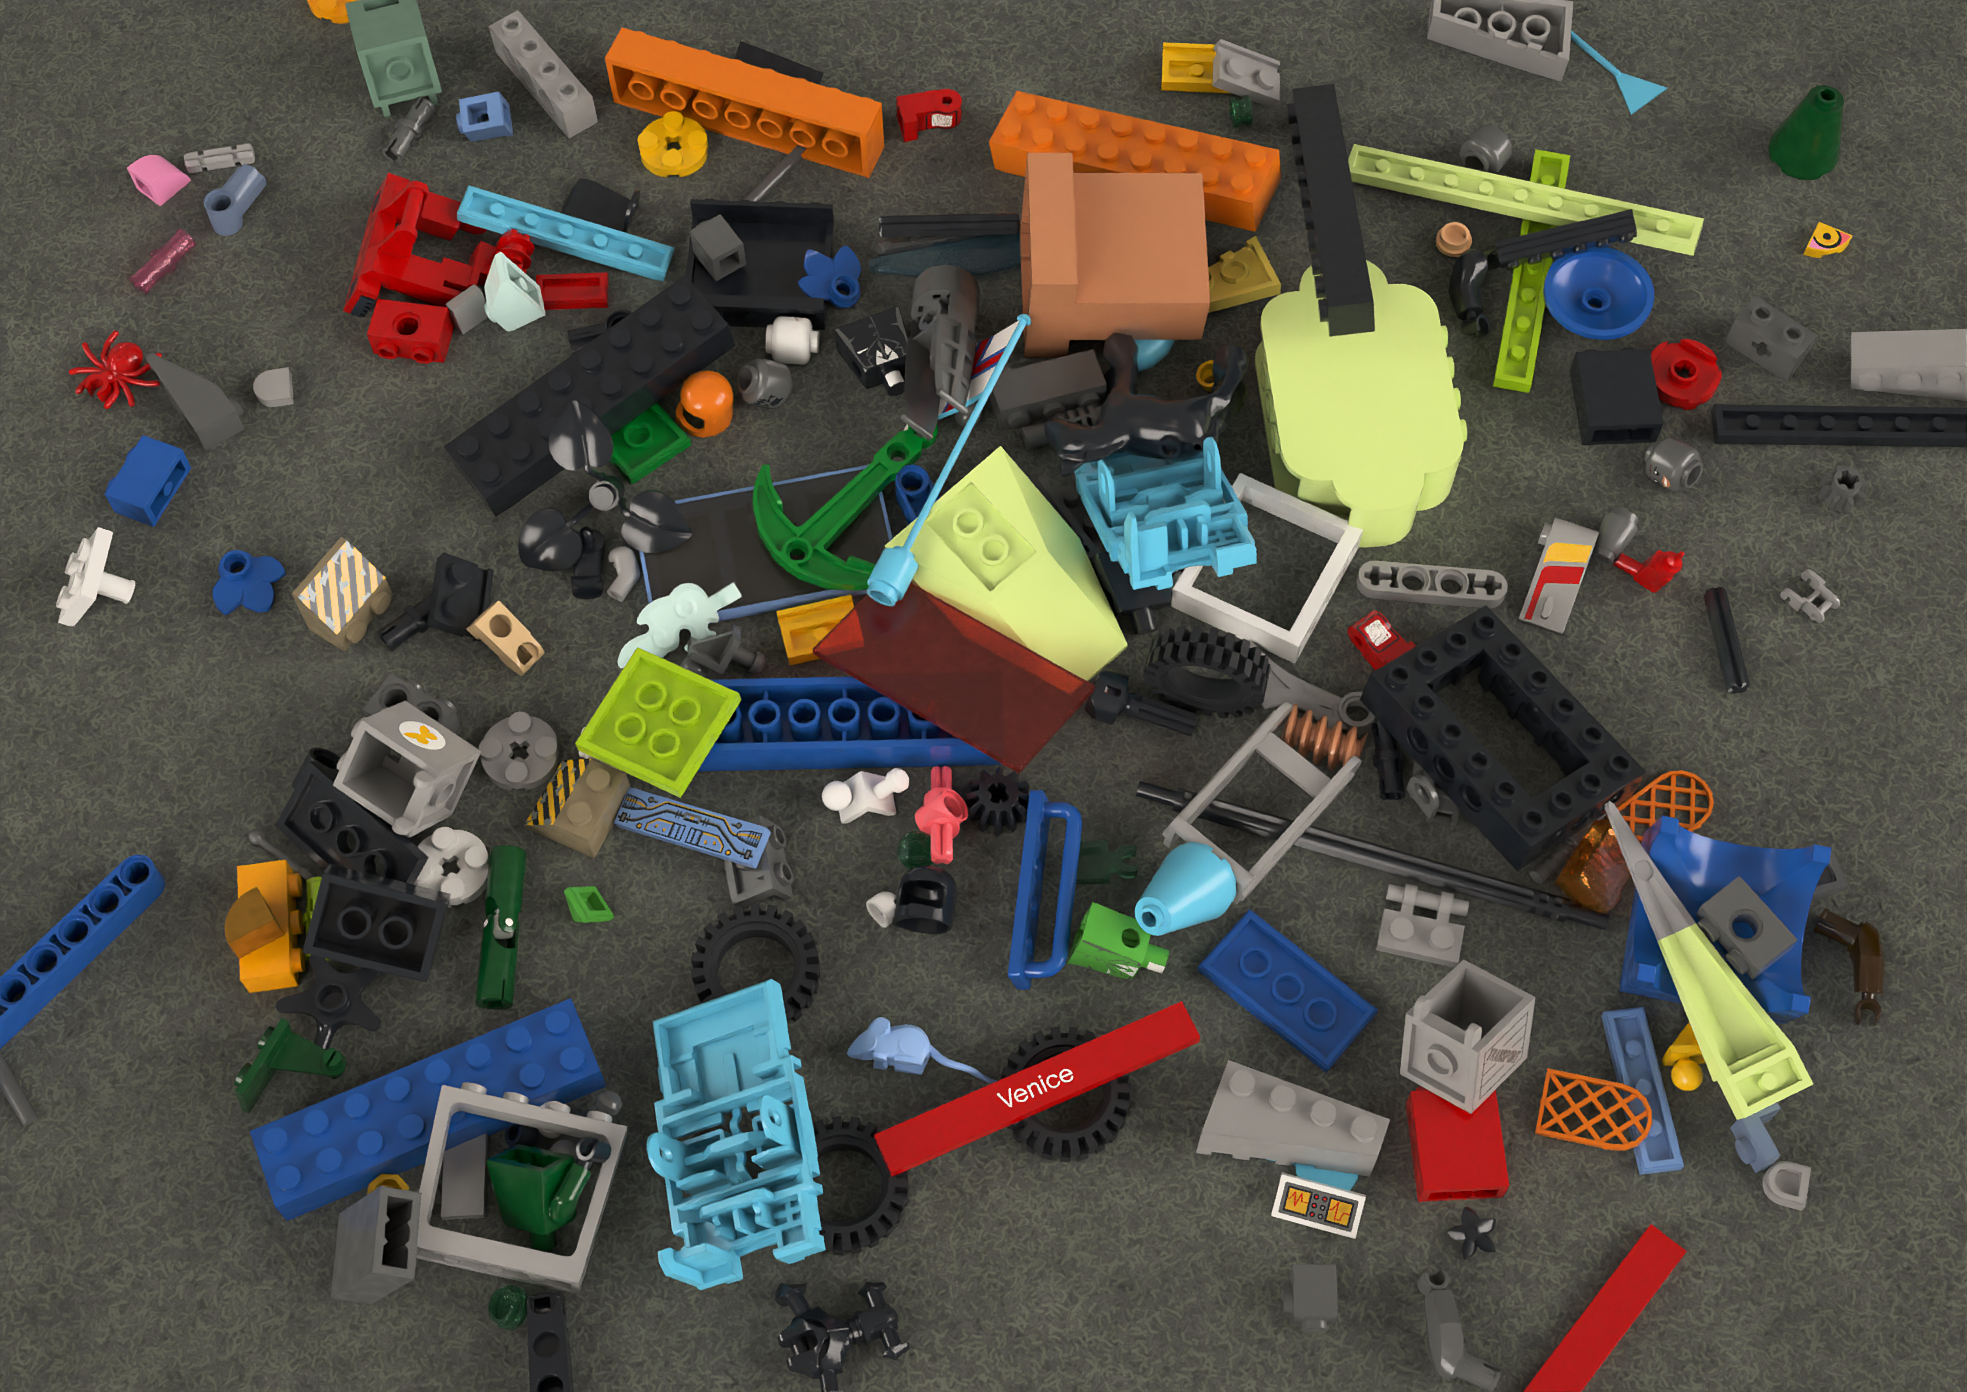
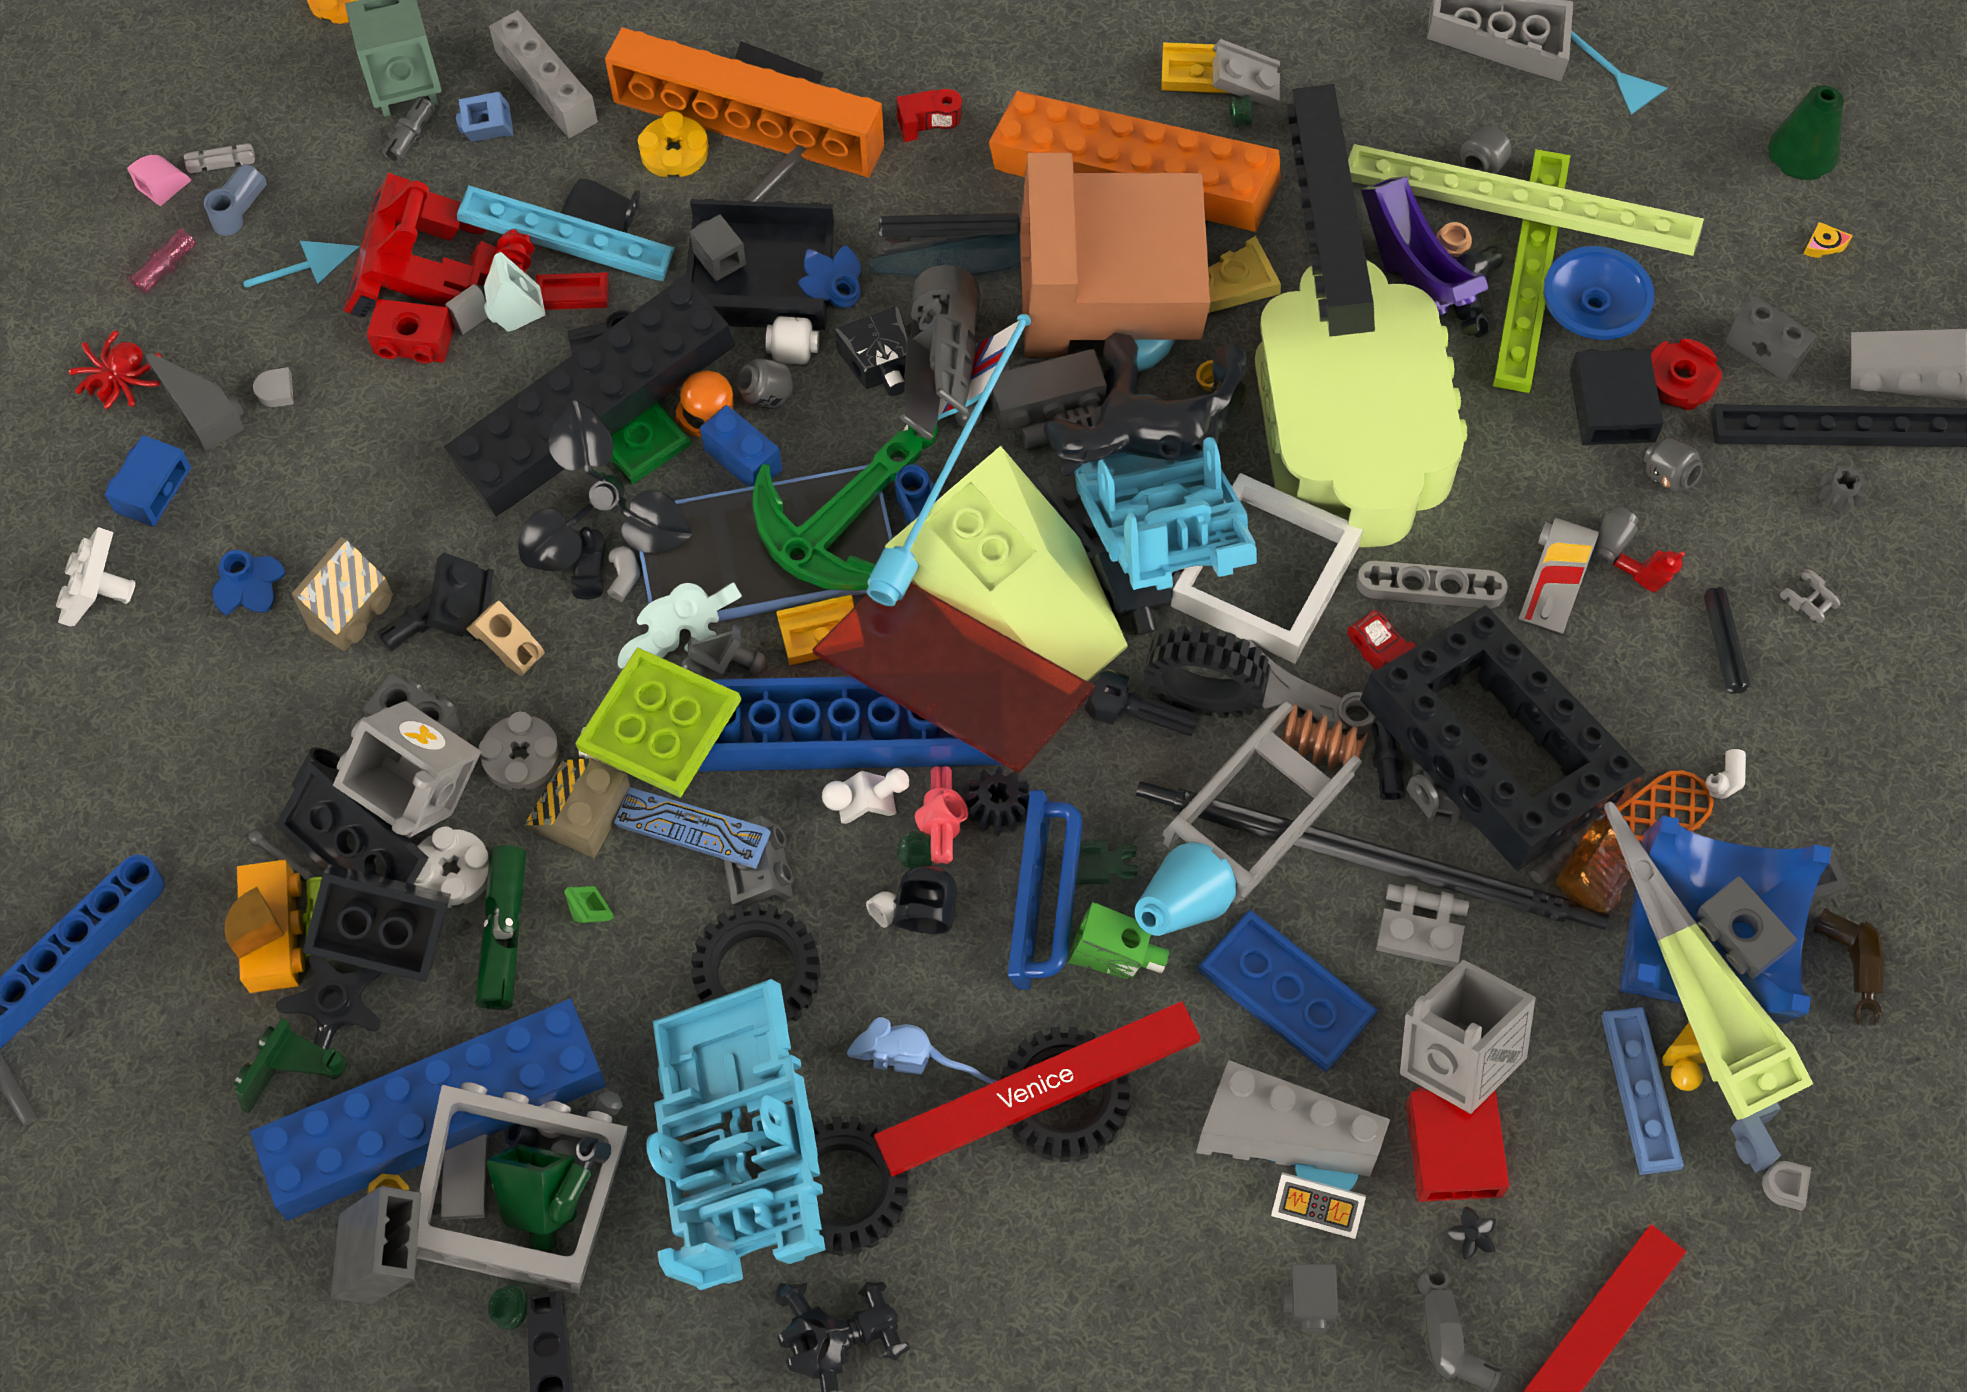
(321, 258): none -> medium azure piece
(739, 446): none -> blue brick
(1413, 249): none -> dark purple arch
(1565, 239): black piece -> none
(1608, 1086): orange window -> none
(1731, 779): none -> white arm

